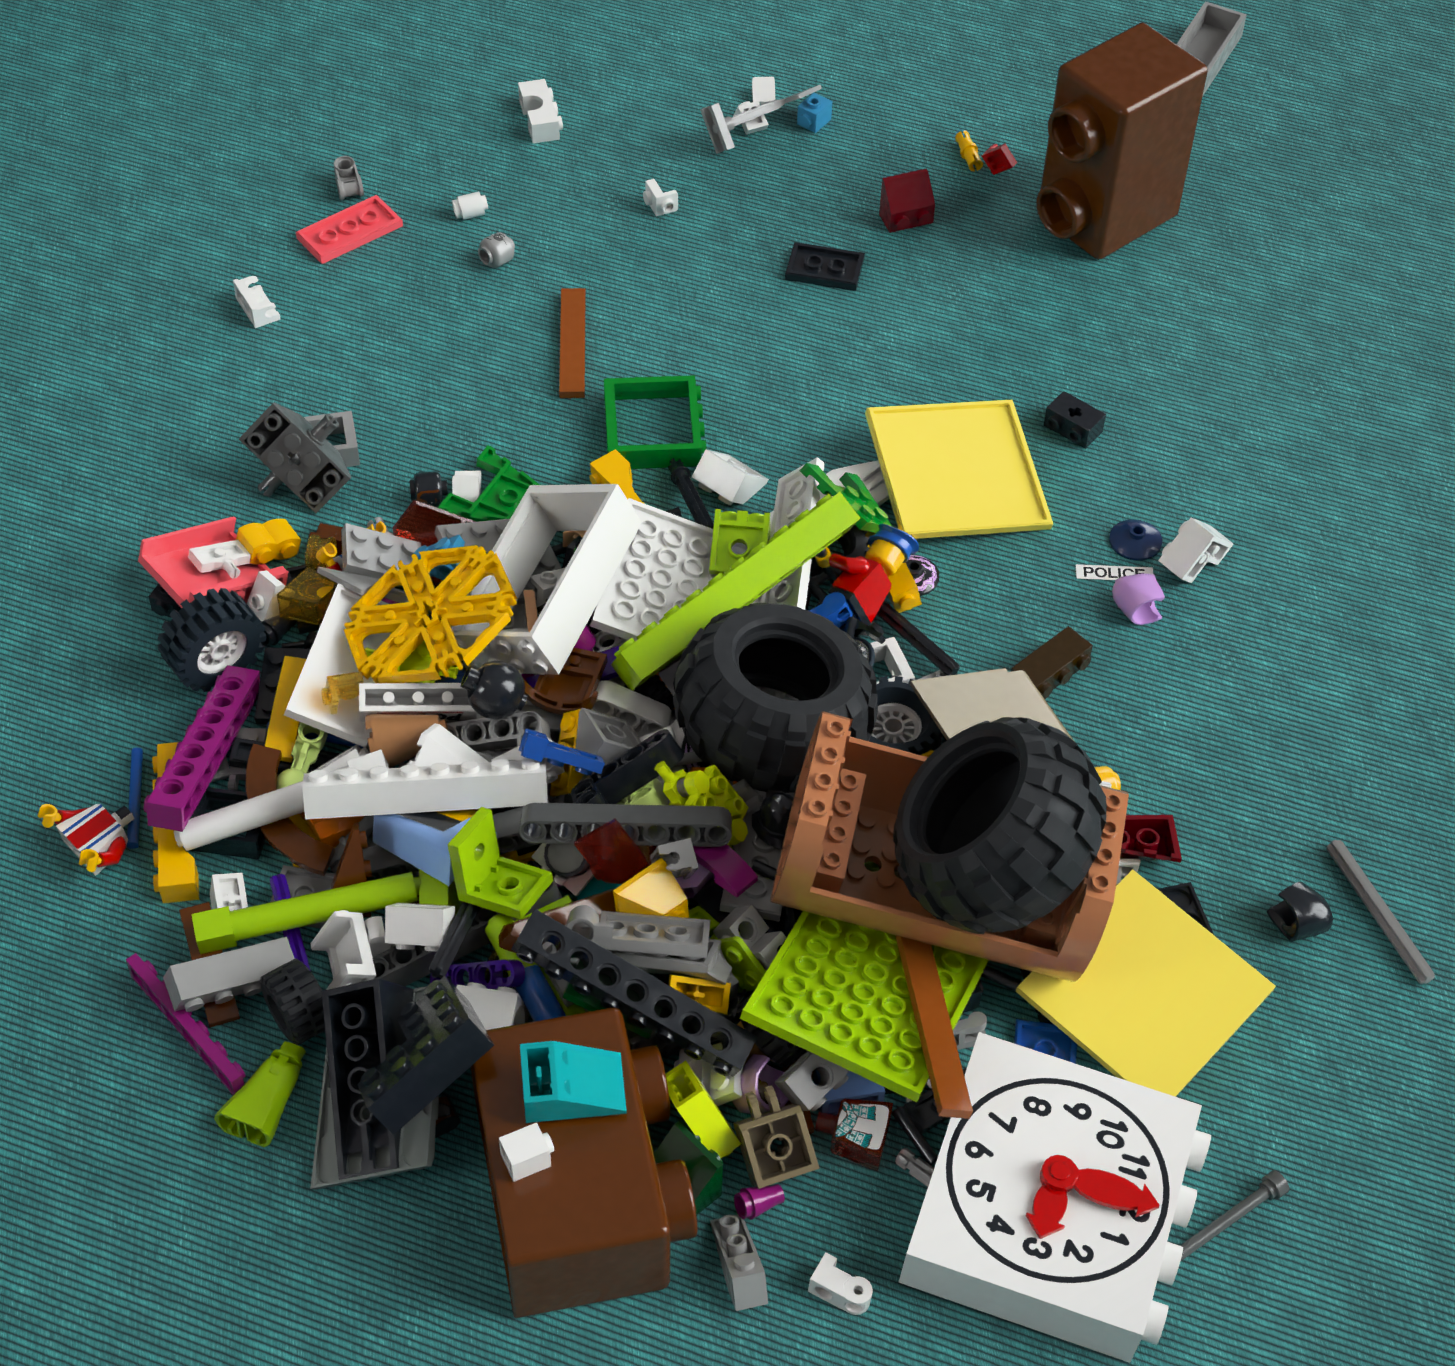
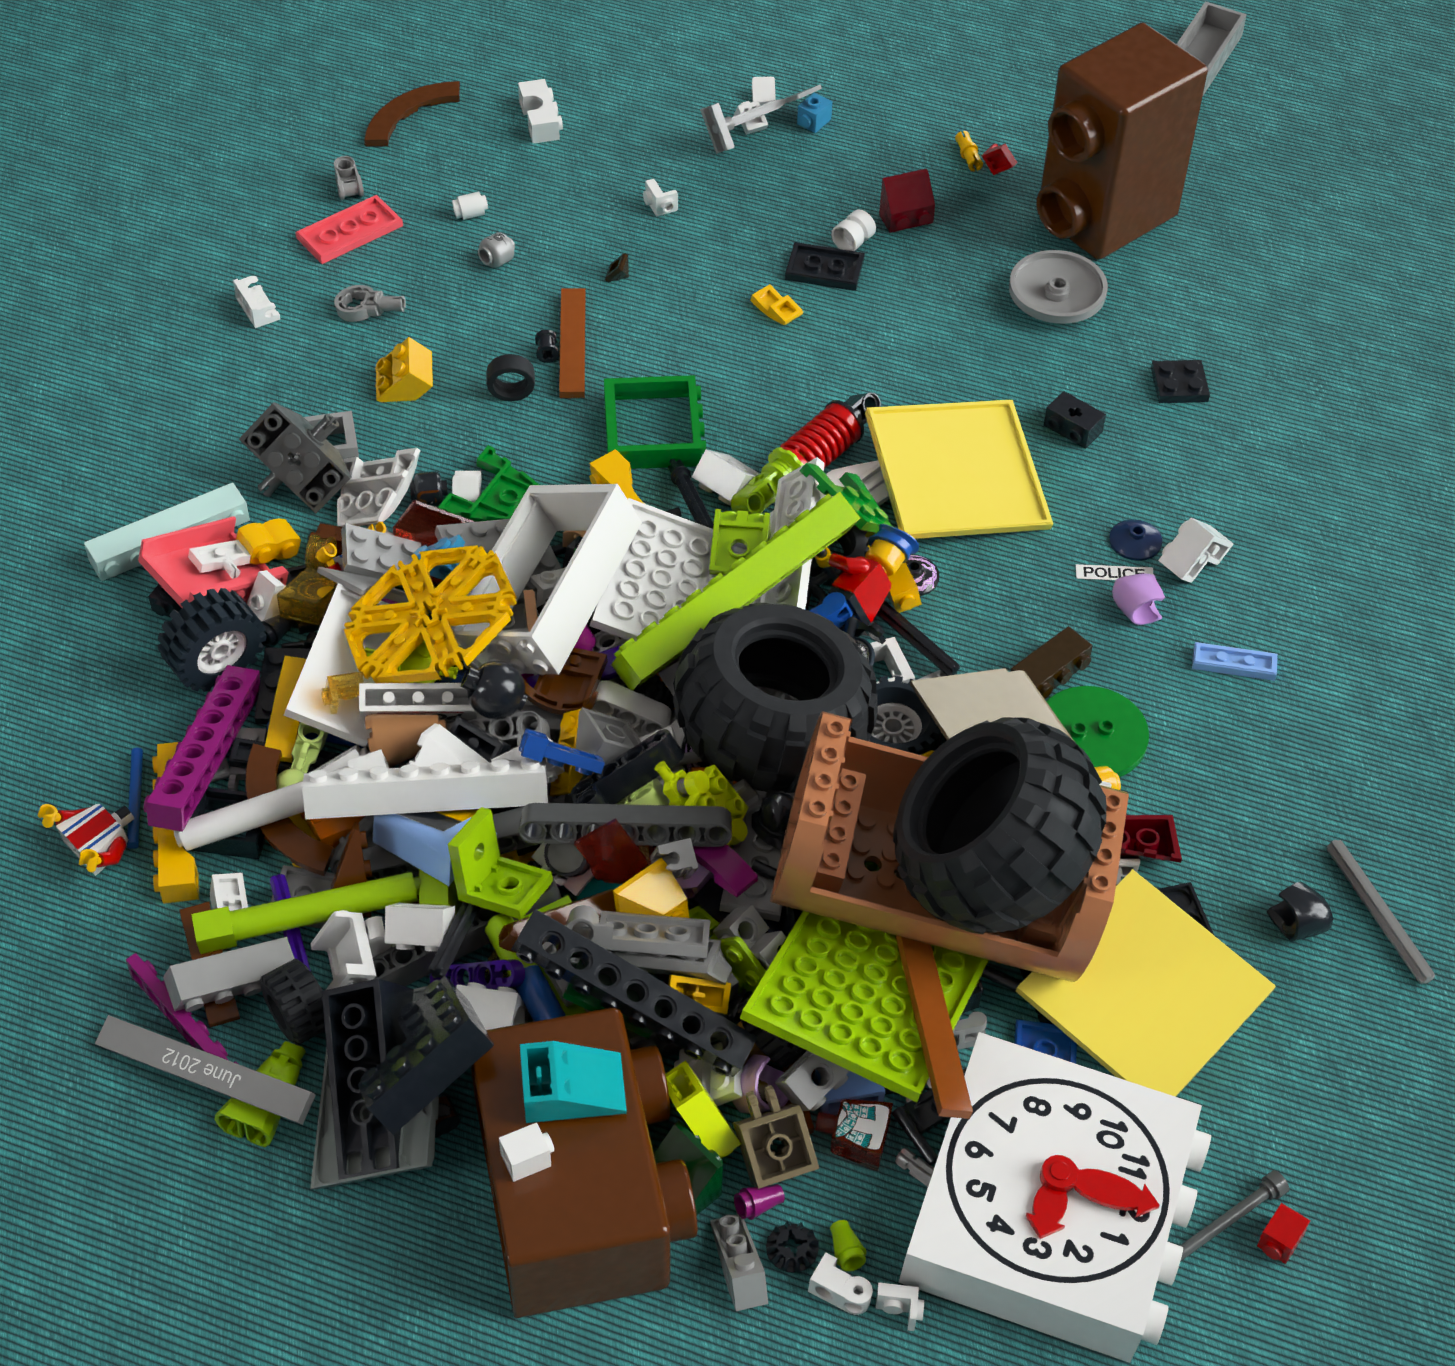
(120, 548): none -> light aqua brick
(206, 1069): none -> light grey tile
(372, 305): none -> light grey pin
(375, 488): none -> white wedge
(401, 107): none -> reddish brown tile
(404, 373): none -> yellow slope
(478, 739): none -> black slope
(513, 364): none -> black tyre
(546, 350): none -> black bush
(618, 269): none -> dark brown slope
(775, 306): none -> yellow slope
(783, 1257): none -> black gear
(822, 437): none -> piece
(847, 1246): none -> lime cone
(853, 230): none -> white wheel
(899, 1299): none -> white bracket
(1058, 286): none -> light grey dish
(1103, 726): none -> green plate
(1180, 381): none -> black plate
(1234, 661): none -> light blue tile
(1283, 1233): none -> red brick

